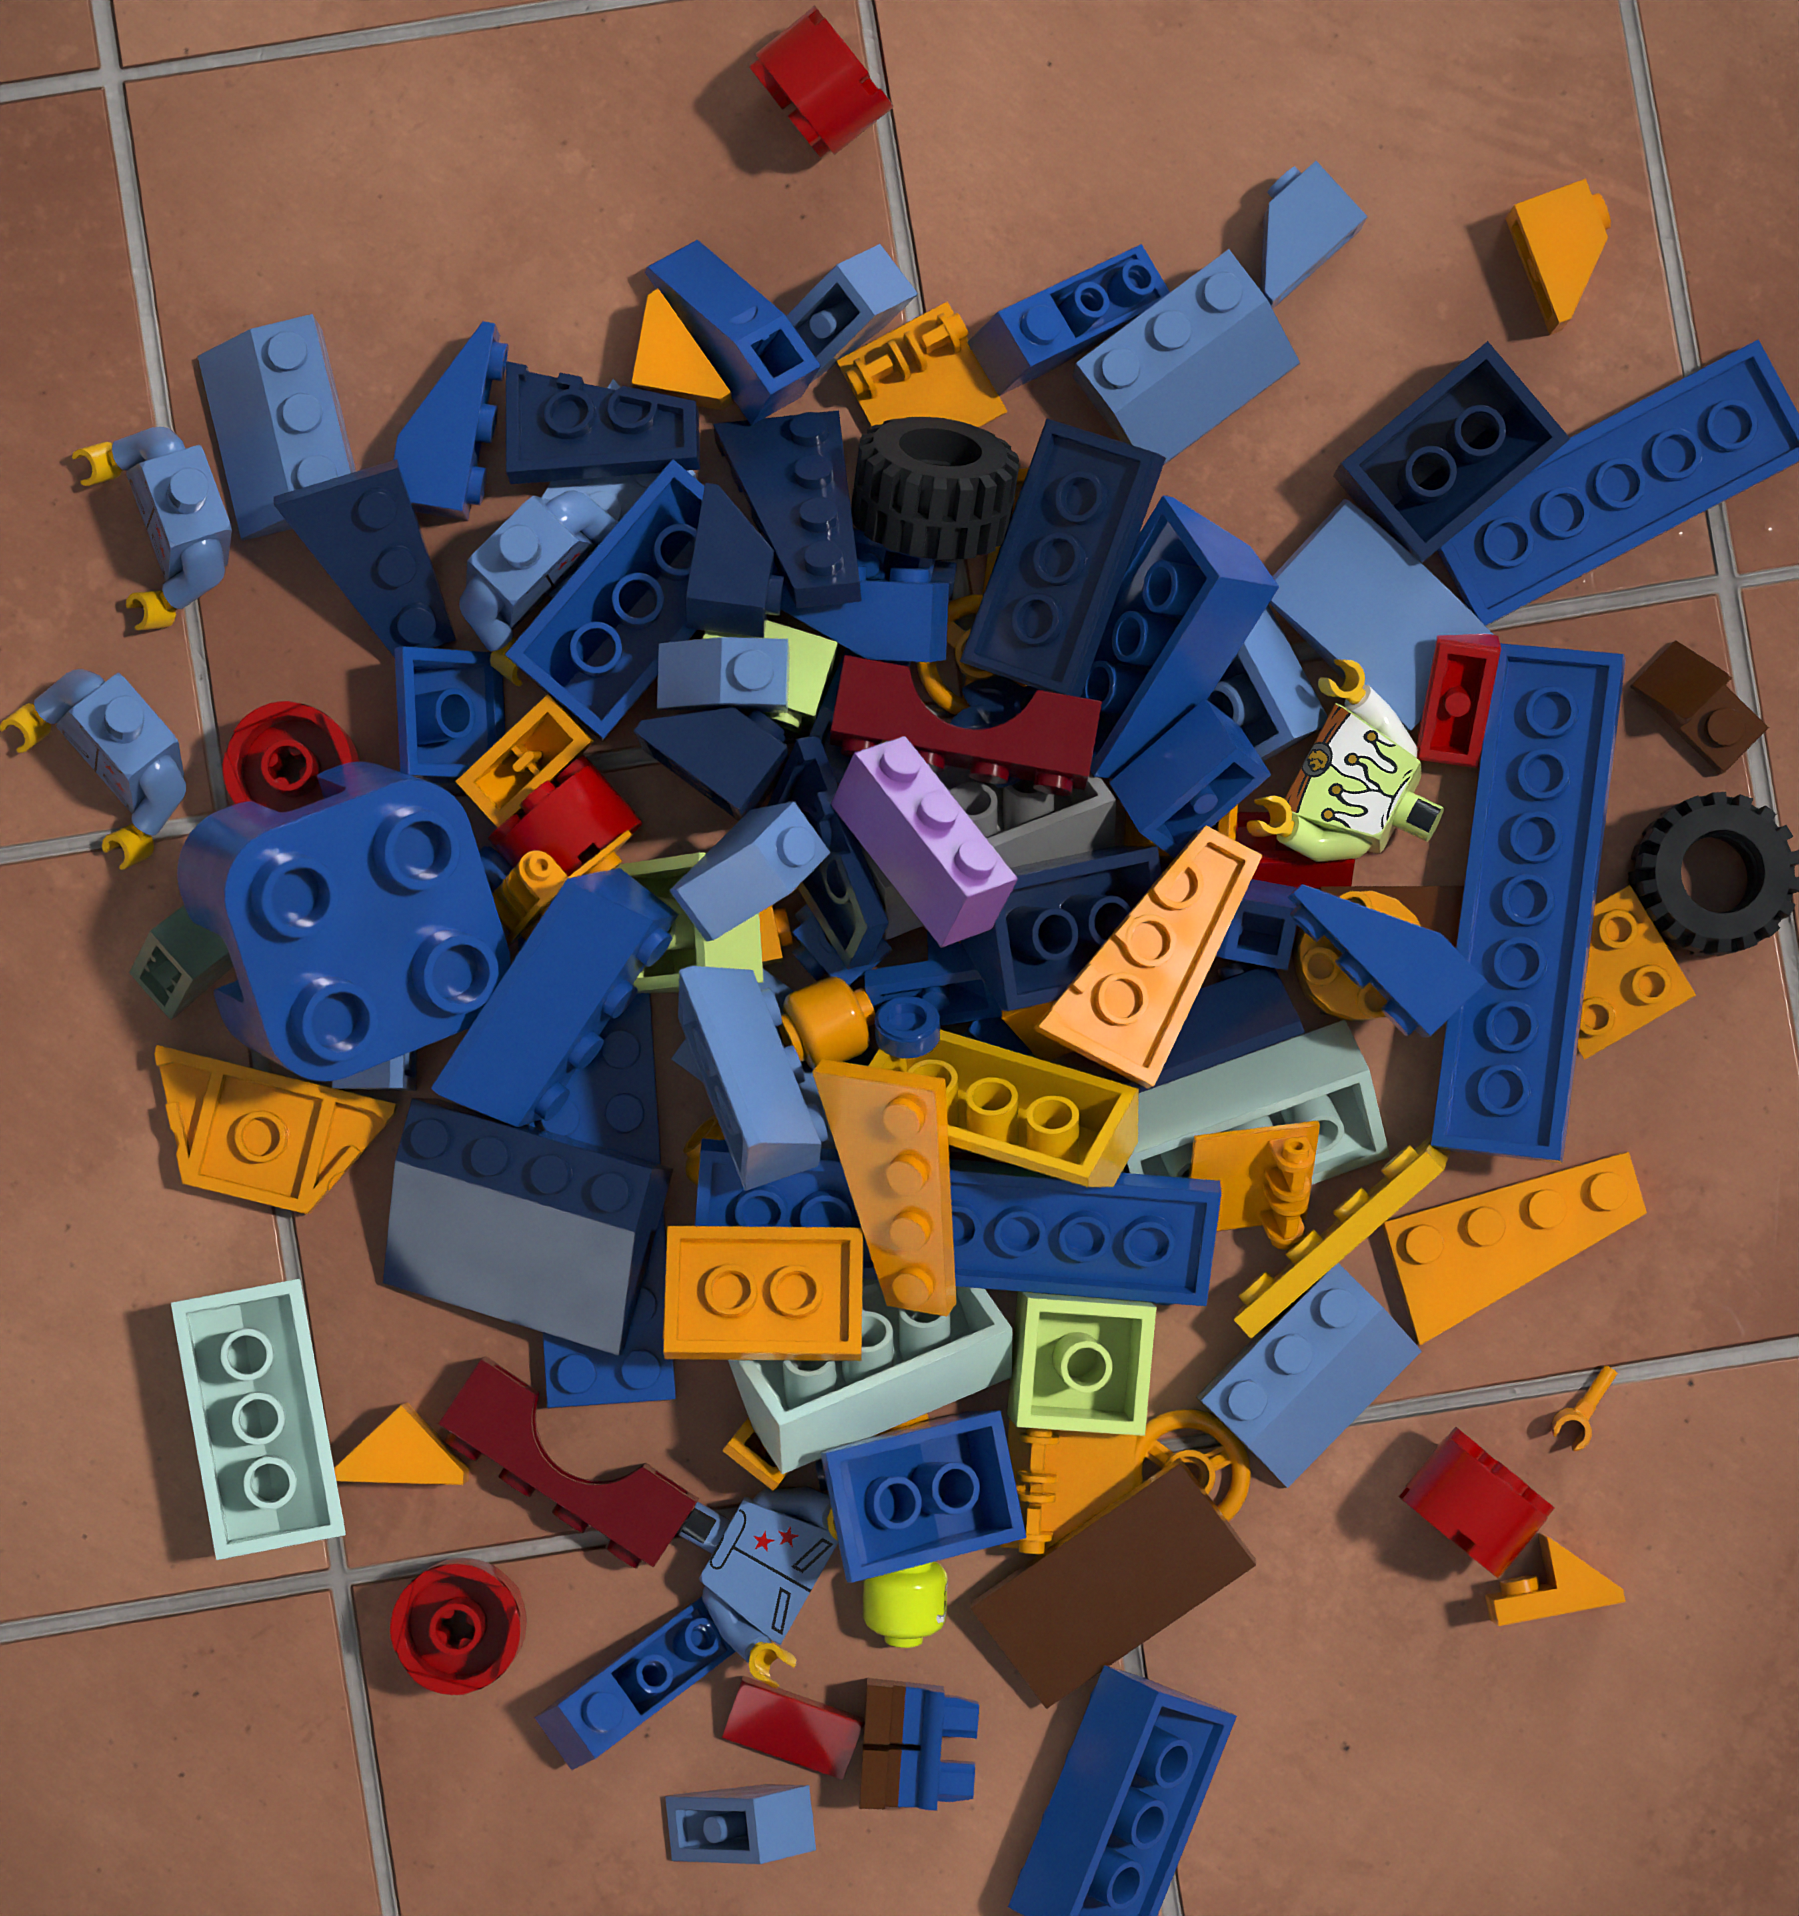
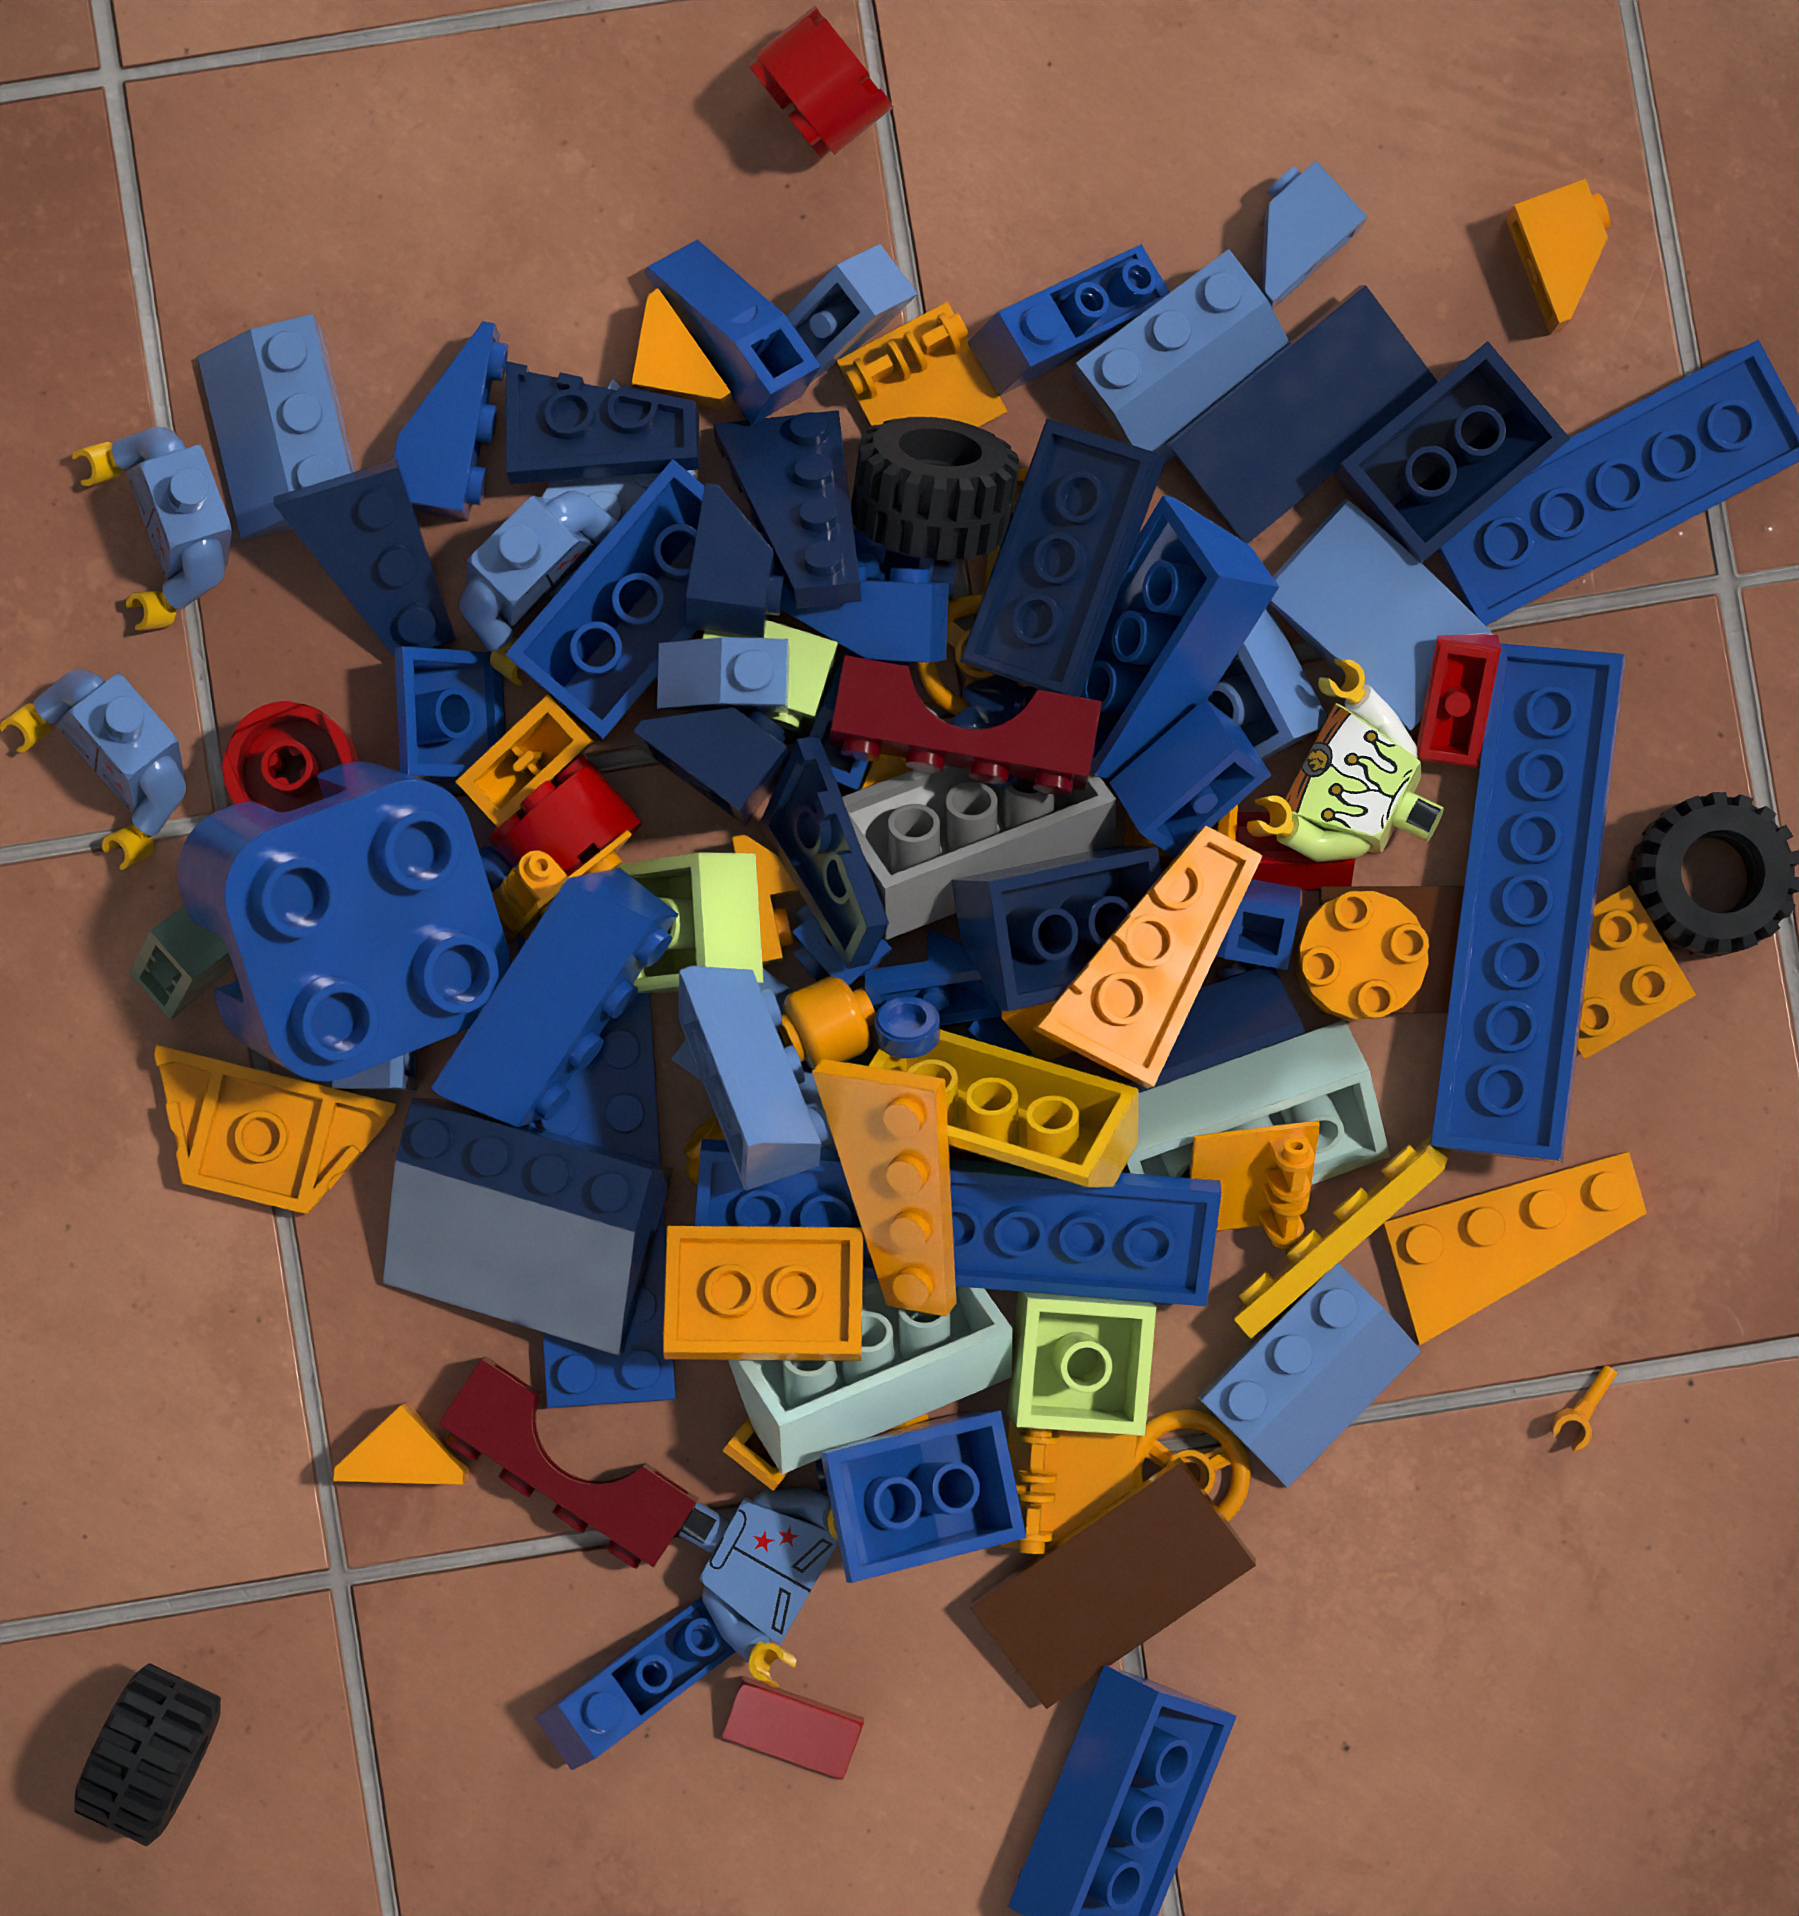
(147, 1754): none -> black tyre
(258, 1419): light aqua slope -> none
(427, 1643): red brick -> none
(741, 1824): medium blue slope -> none
(749, 869): medium blue slope -> none
(906, 1604): neon yellow head -> none
(909, 1773): blue hips -> none
(923, 841): medium lavender brick -> none
(1301, 414): none -> dark blue tile
(1404, 962): blue slope -> none
(1476, 1502): red brick -> none
(1569, 1588): light orange slope -> none
(1699, 705): reddish brown slope -> none

